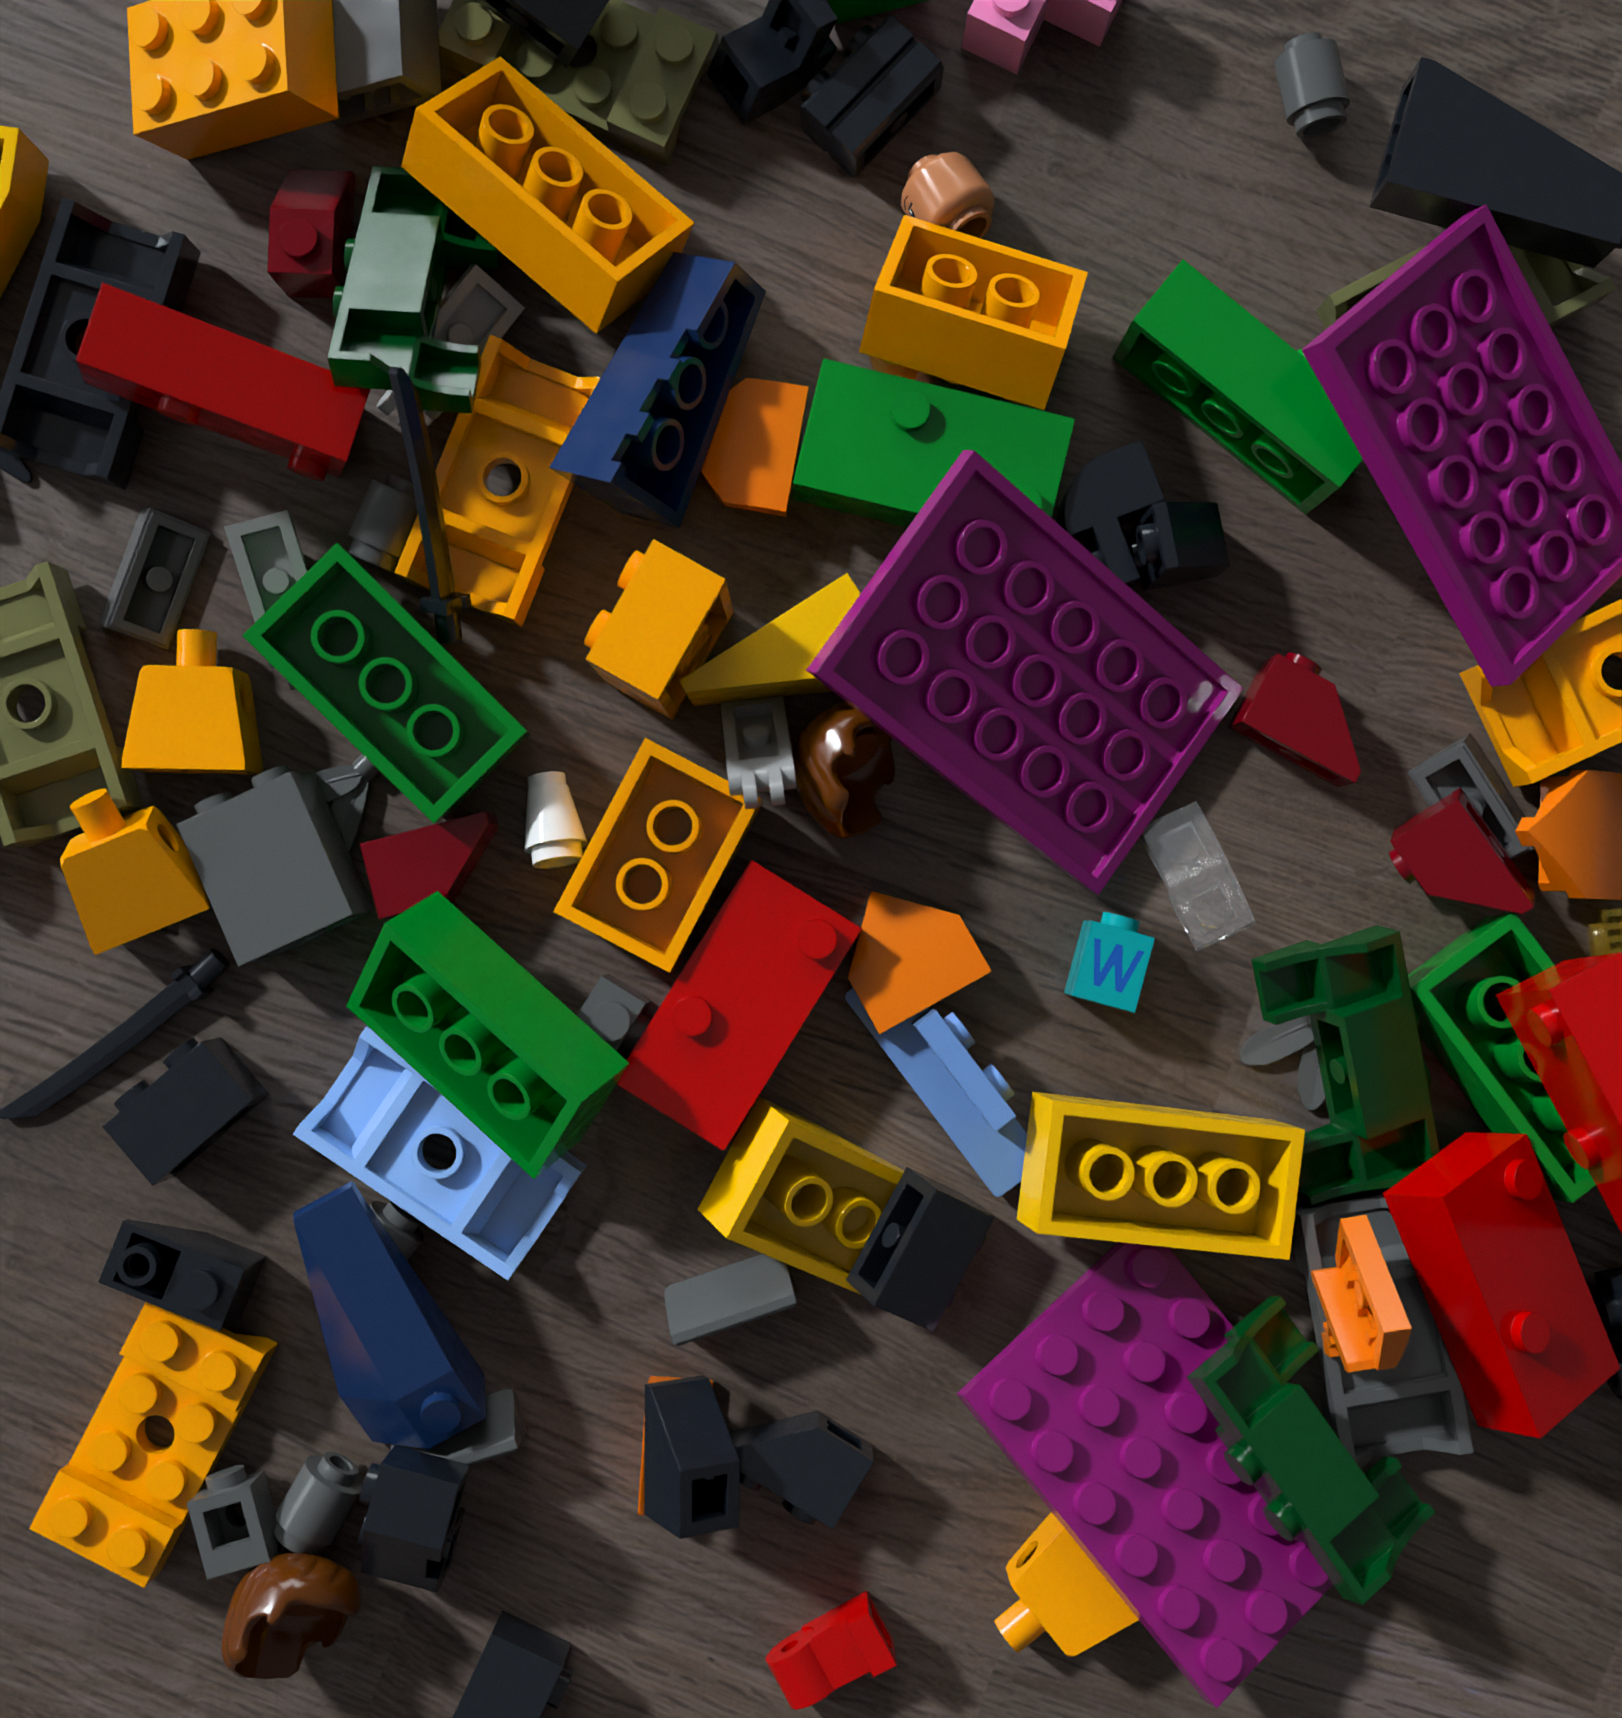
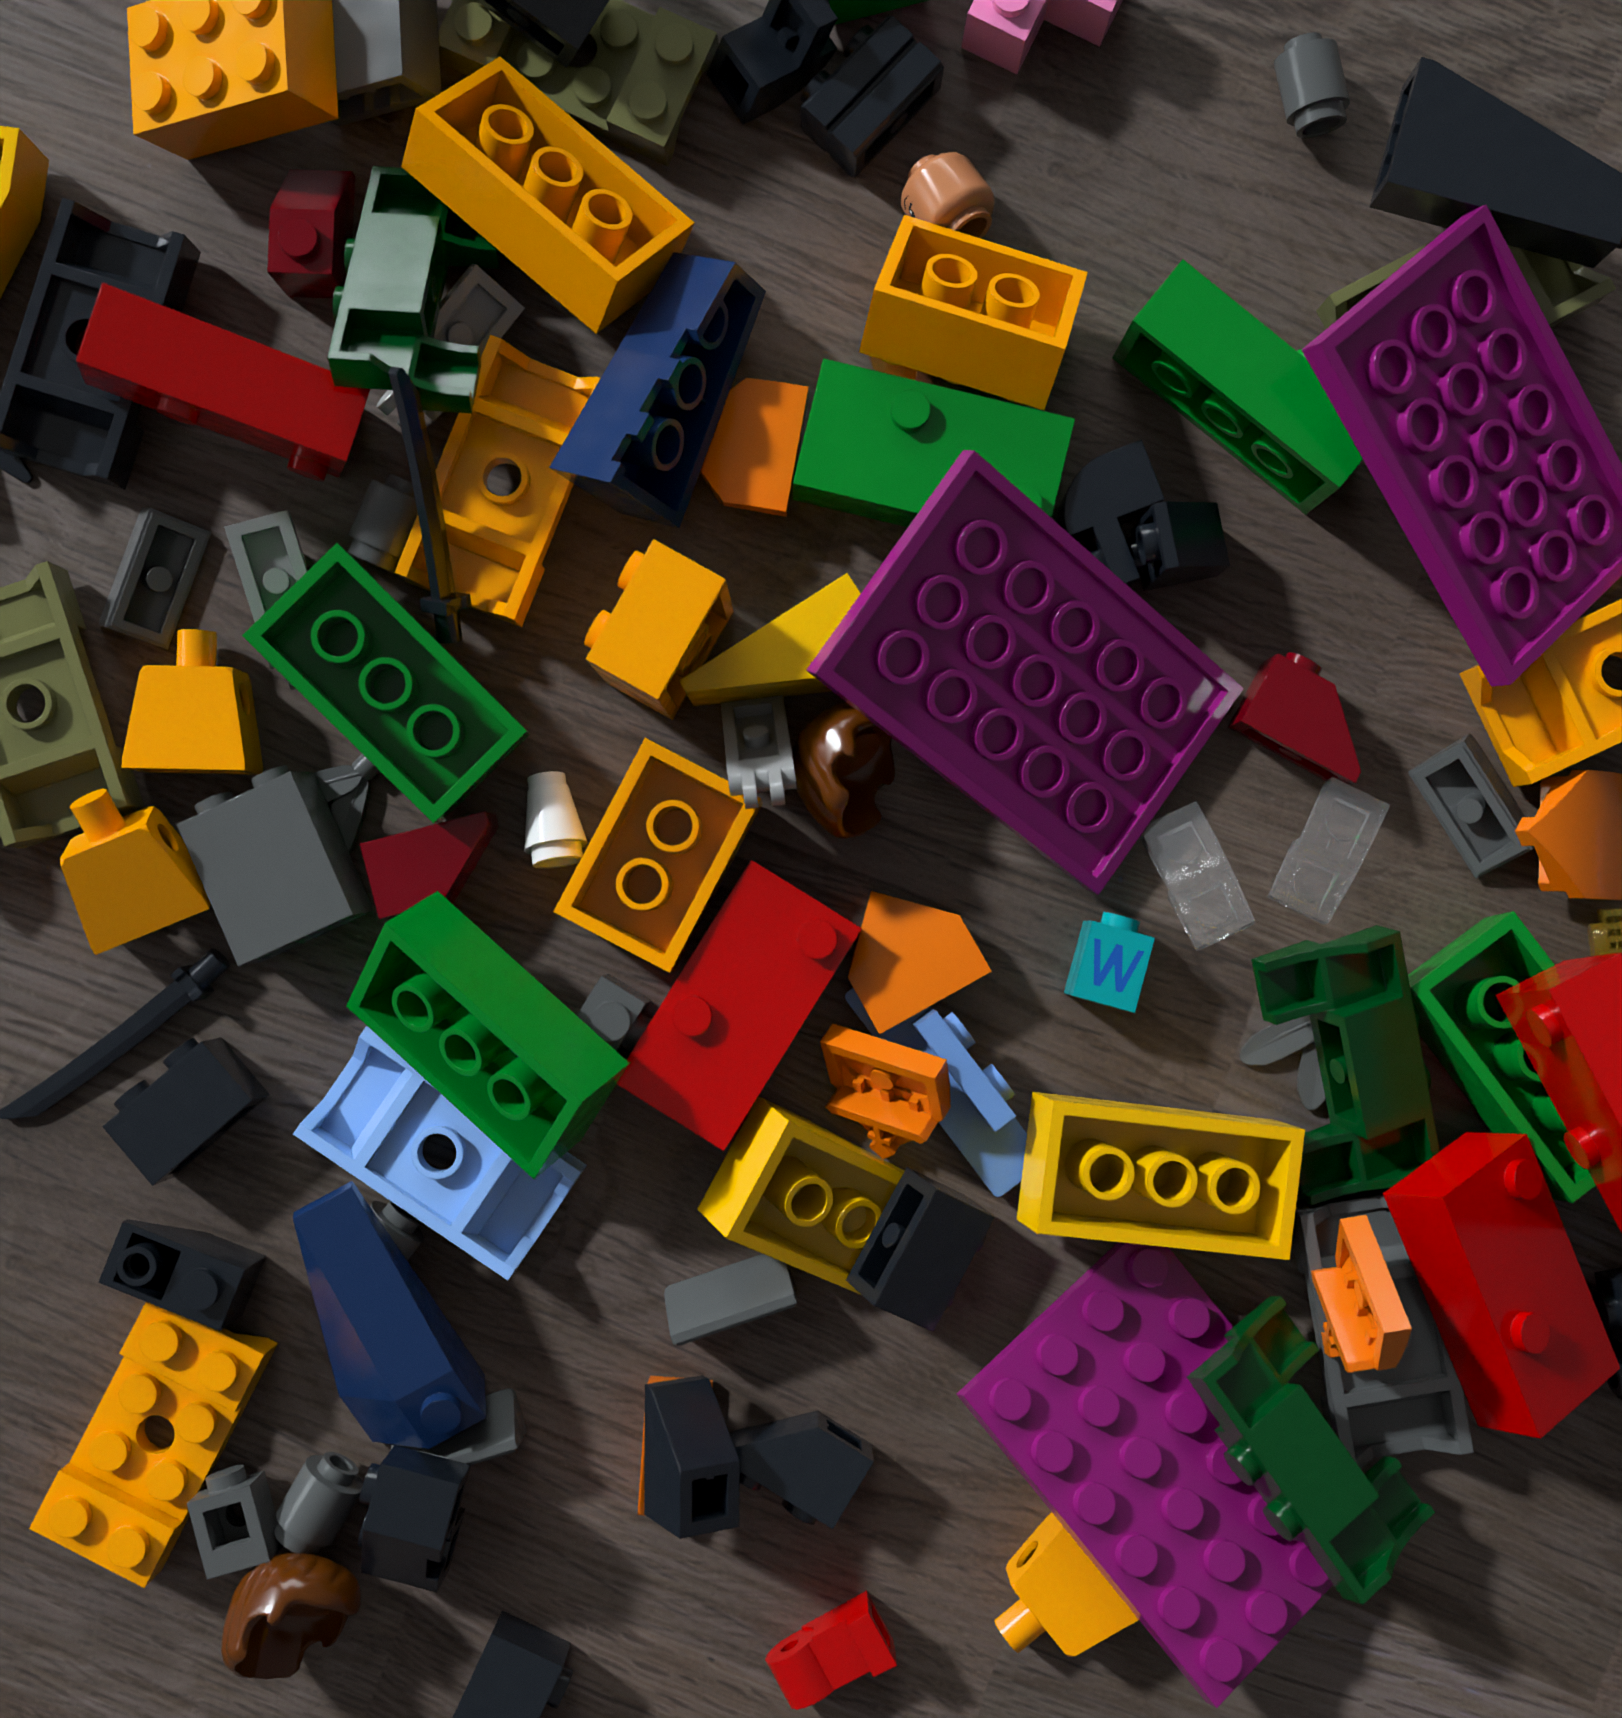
(885, 1087): none -> orange slope
(1328, 851): none -> clear slope
(1459, 857): dark red slope -> none

